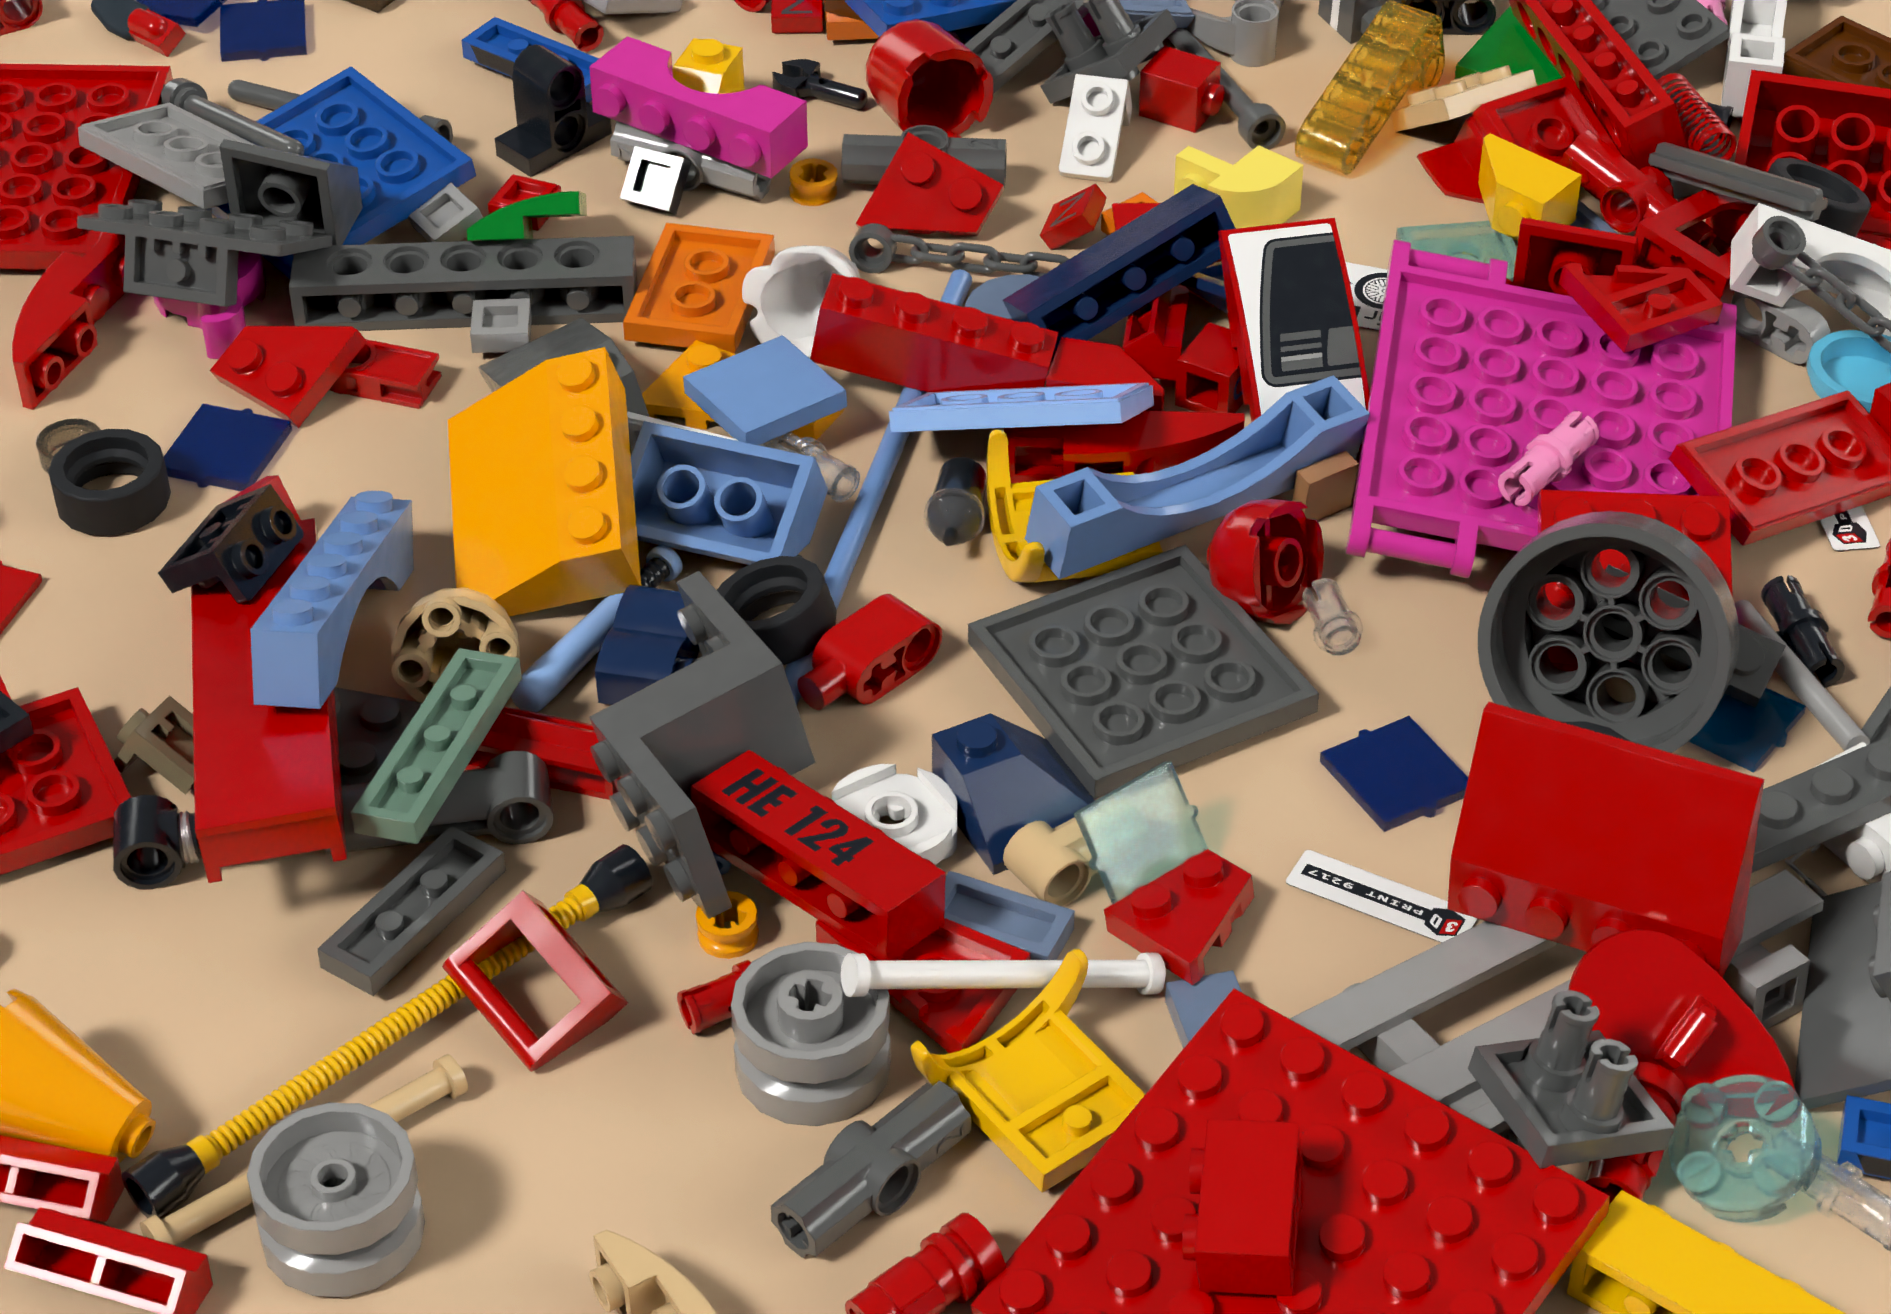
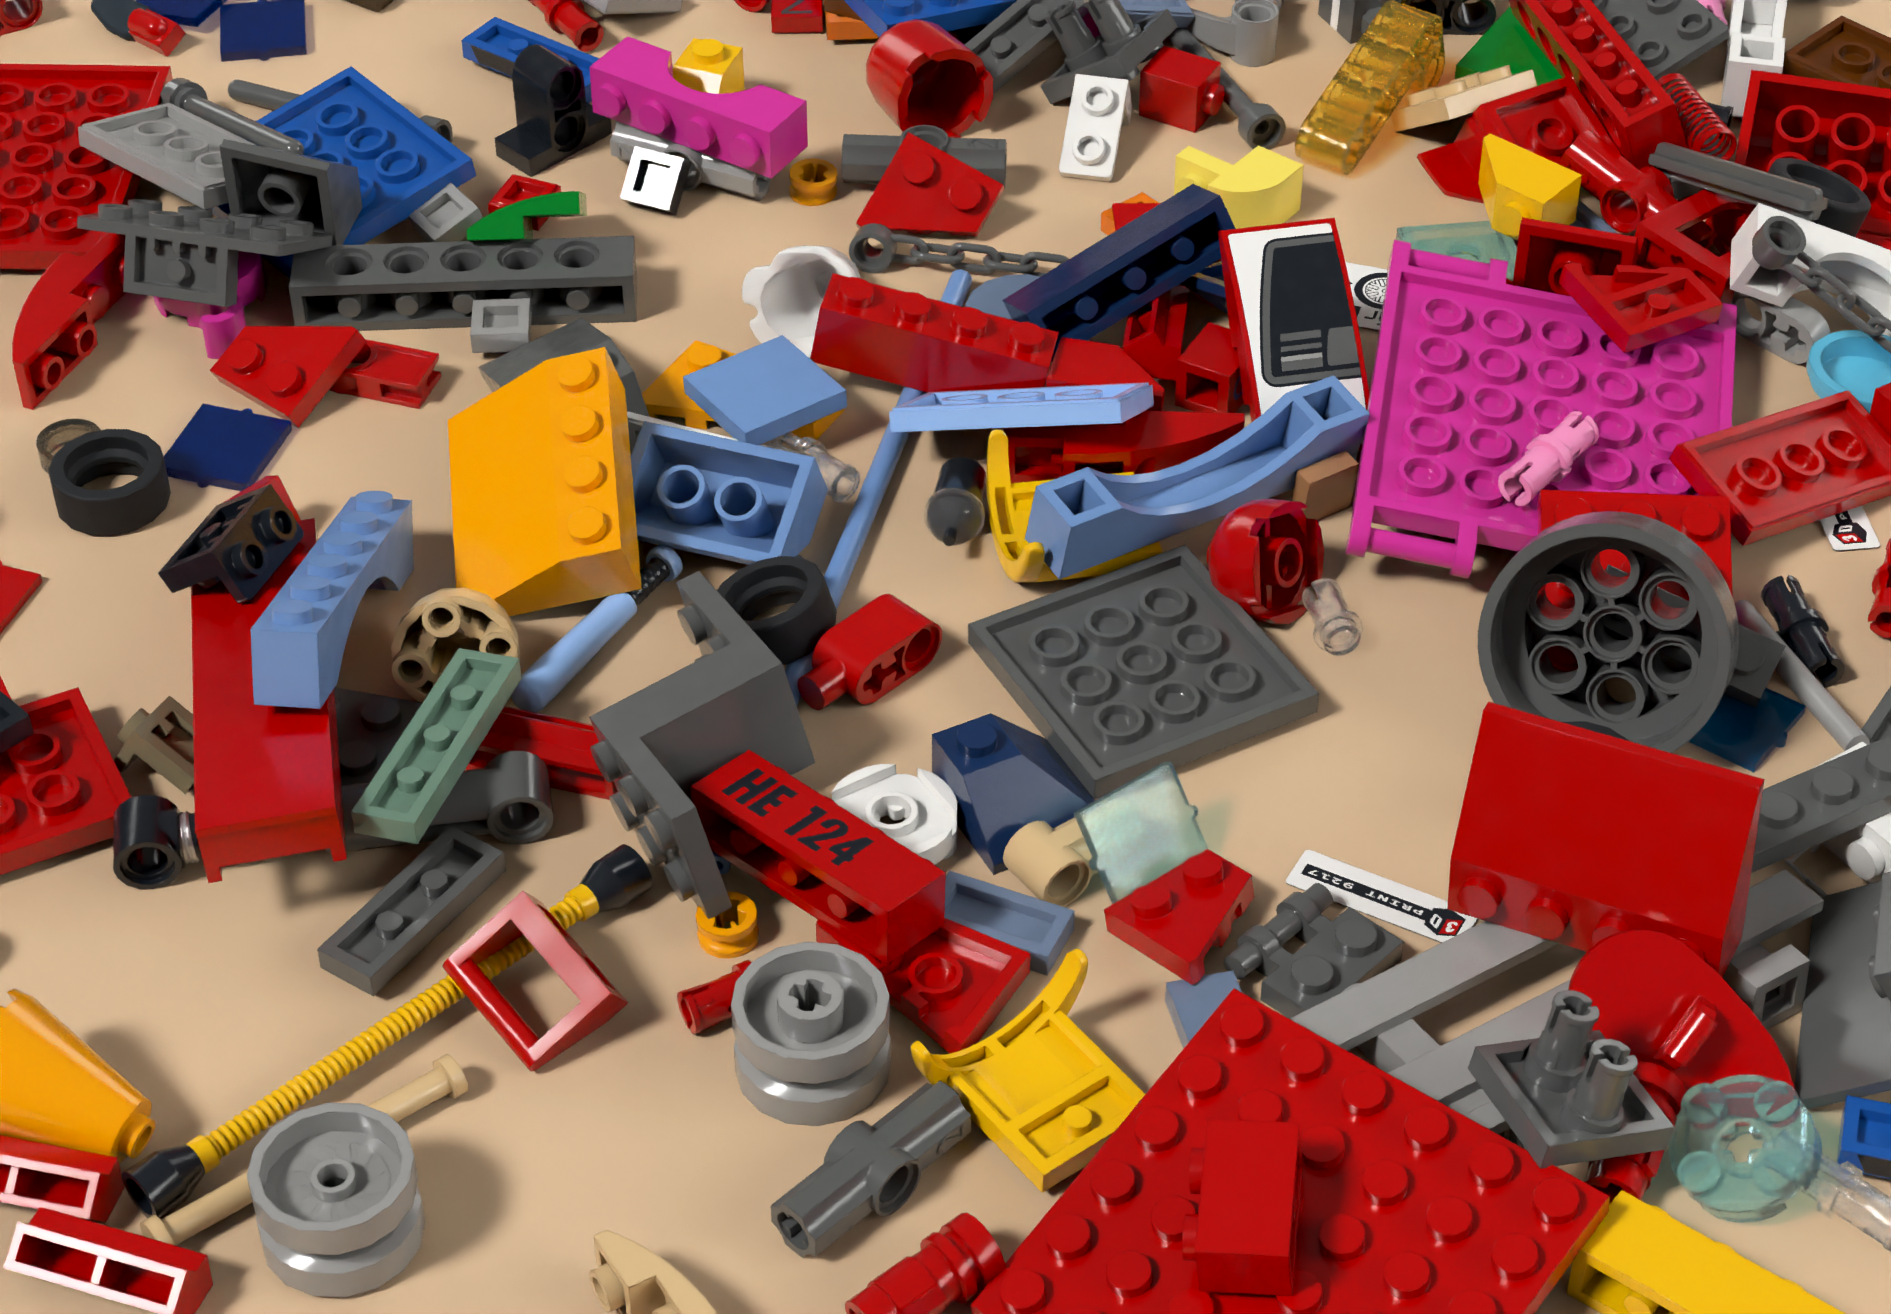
(642, 644): dark blue brick -> none
(696, 287): orange plate -> none
(803, 79): black bar -> none
(861, 975): white bar -> none
(1073, 217): red tile -> none
(1329, 962): none -> dark grey plate
(1396, 773): clear blue piece -> none

